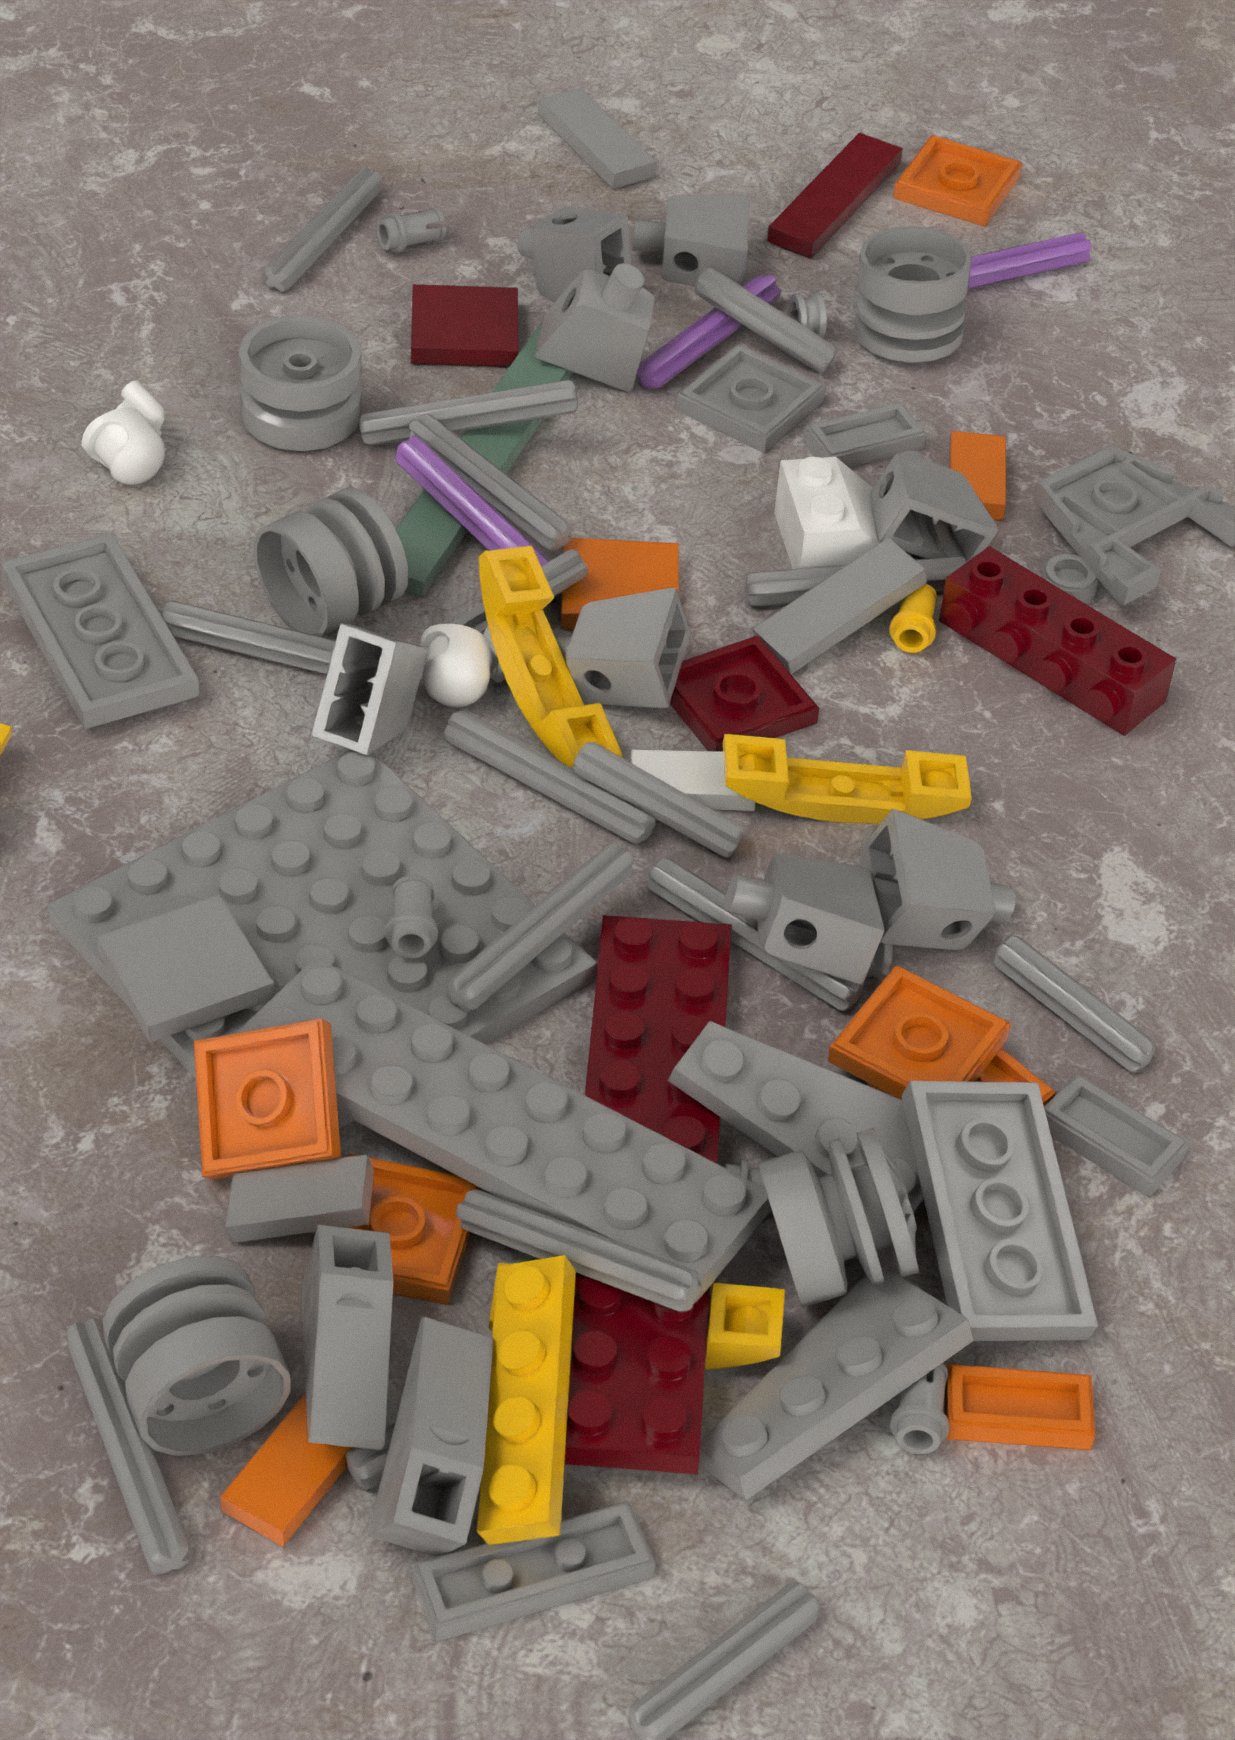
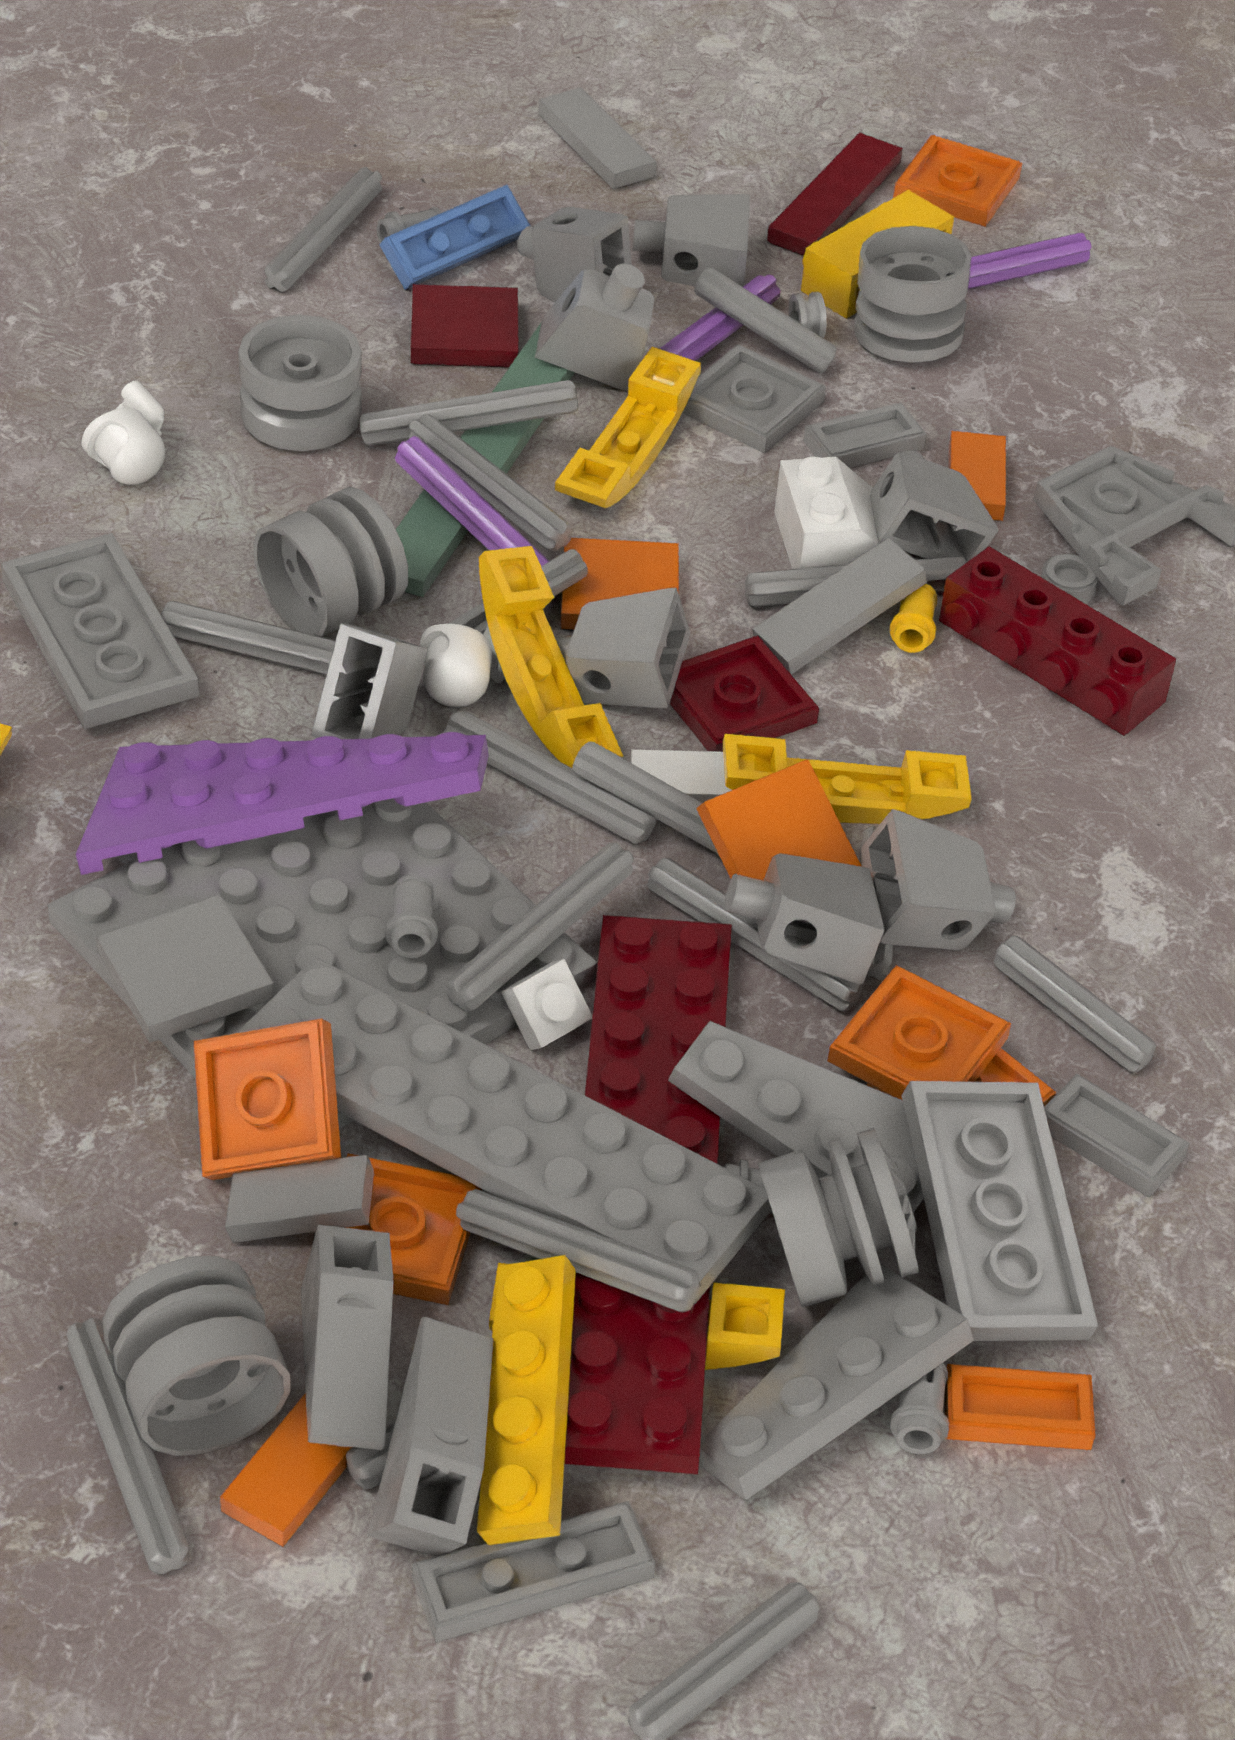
(265, 788): none -> medium lavender wing
(454, 237): none -> medium blue tile
(547, 1004): none -> white plate
(635, 433): none -> yellow slope
(775, 816): none -> orange tile
(834, 260): none -> yellow brick

